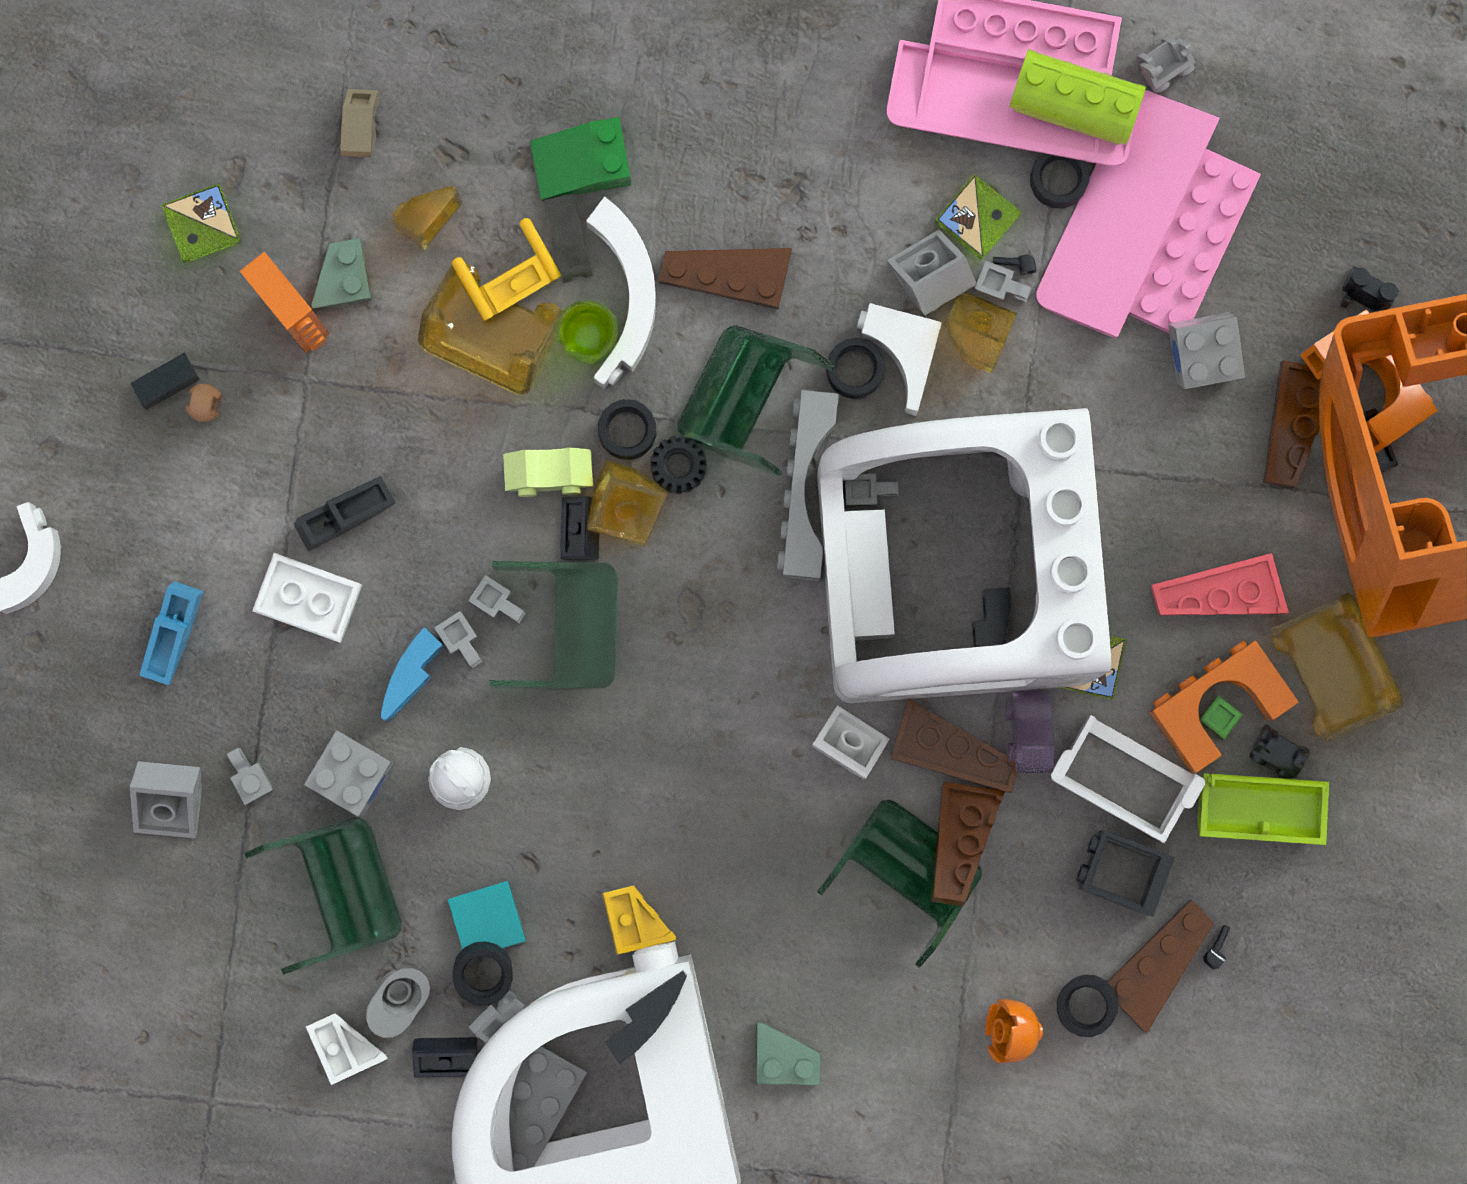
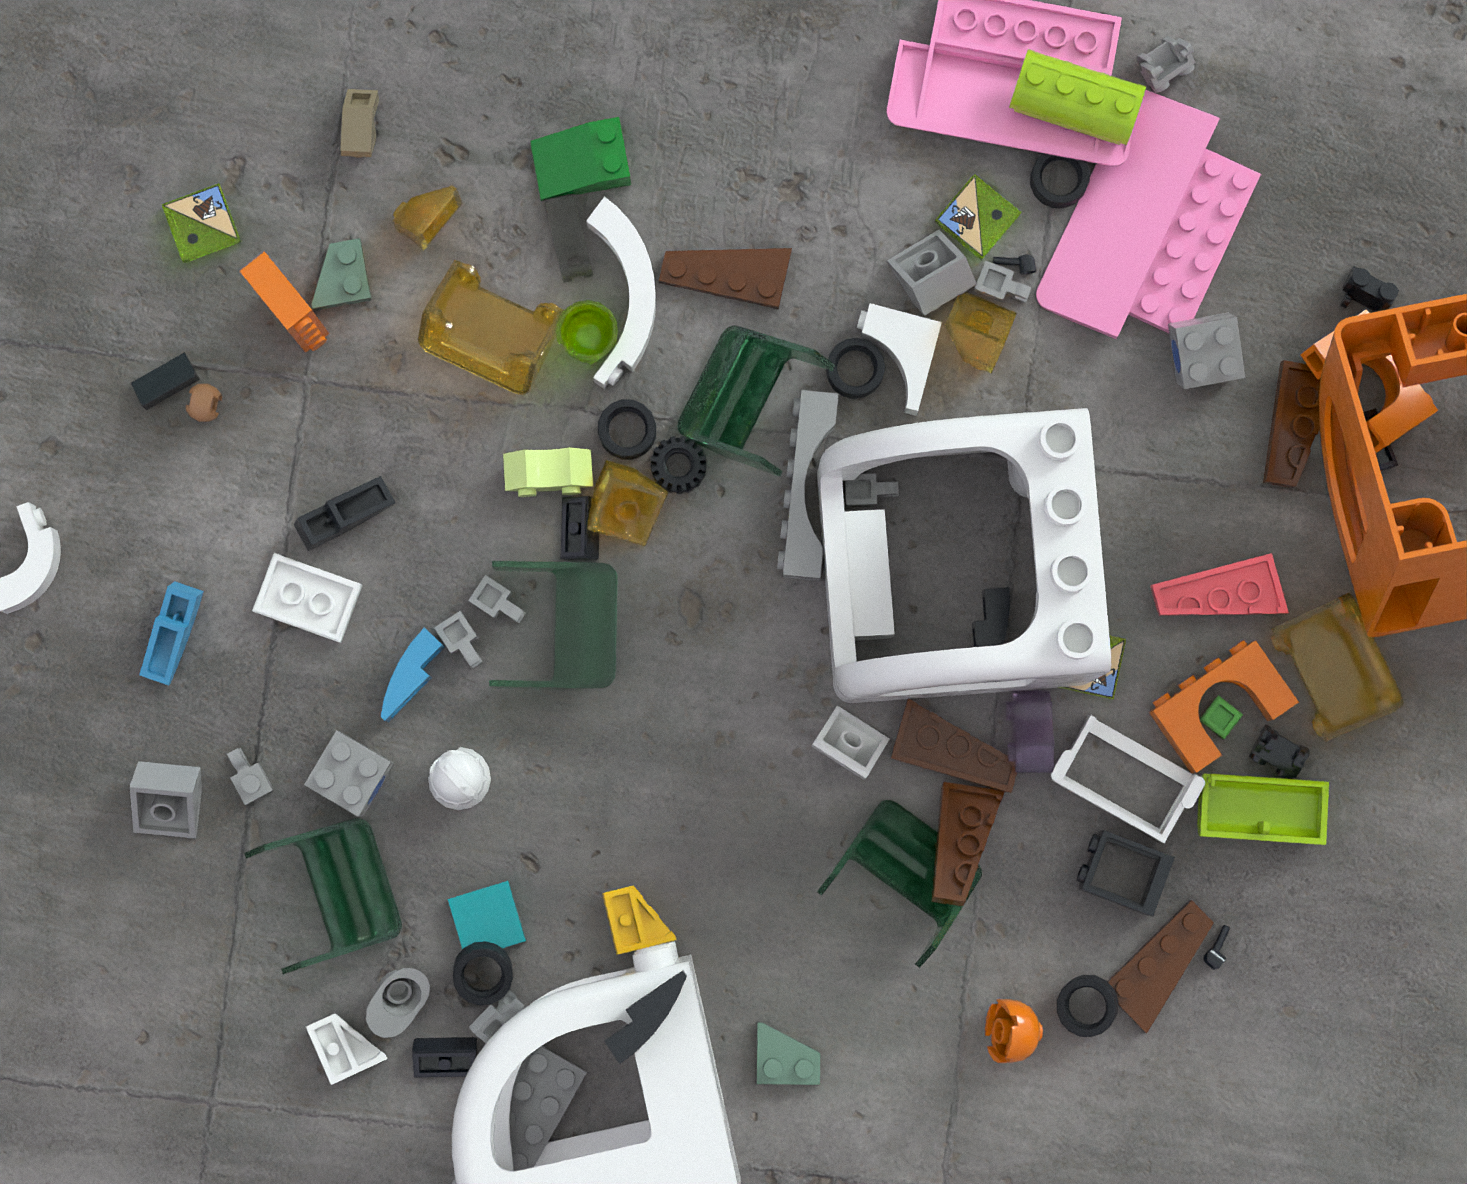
(515, 282): yellow plate -> none

